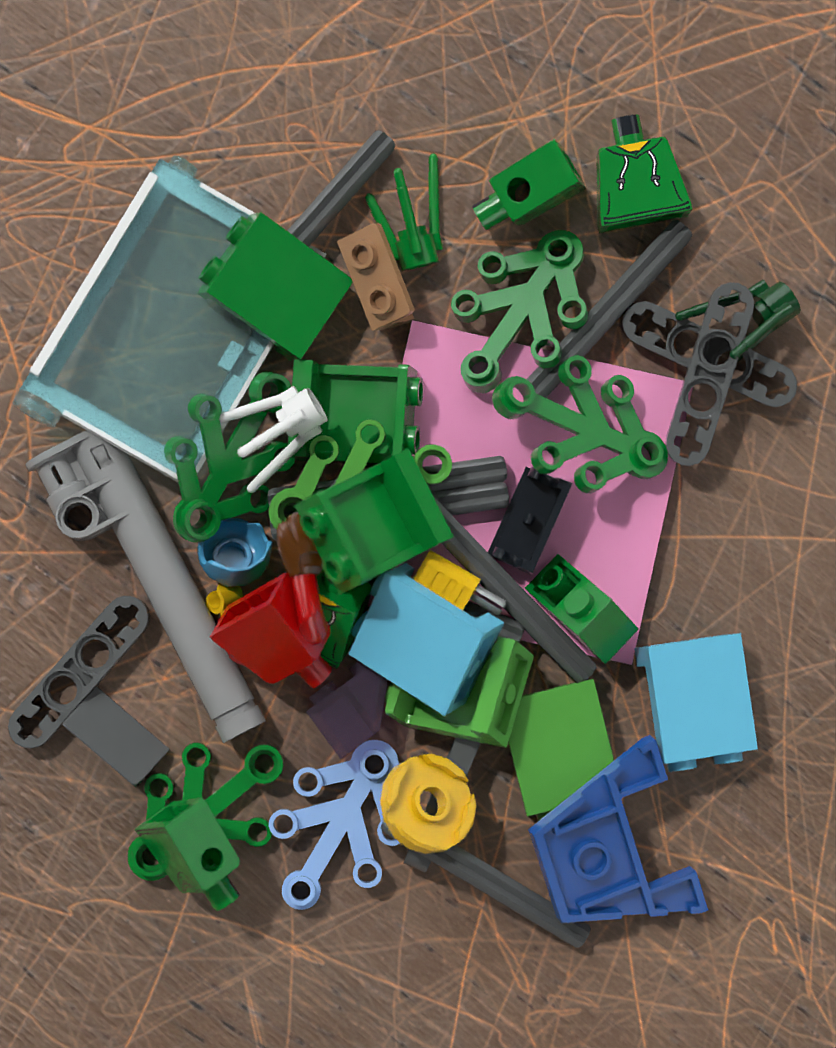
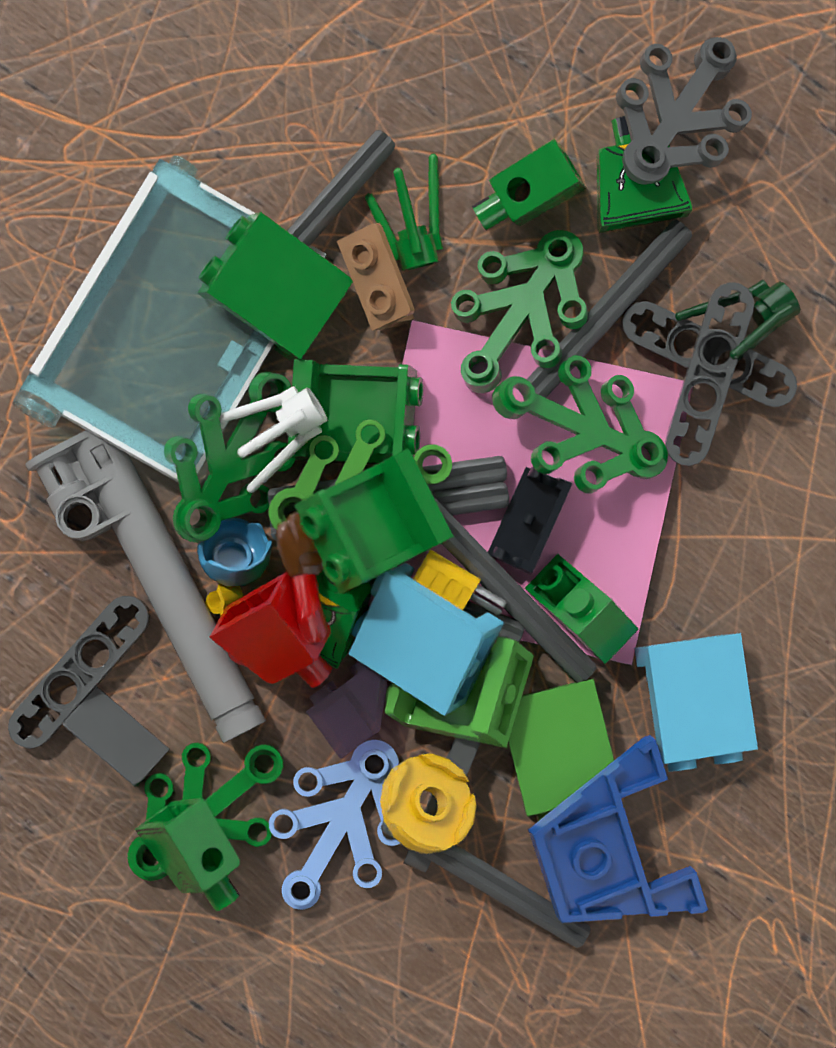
(677, 115): none -> dark grey plant

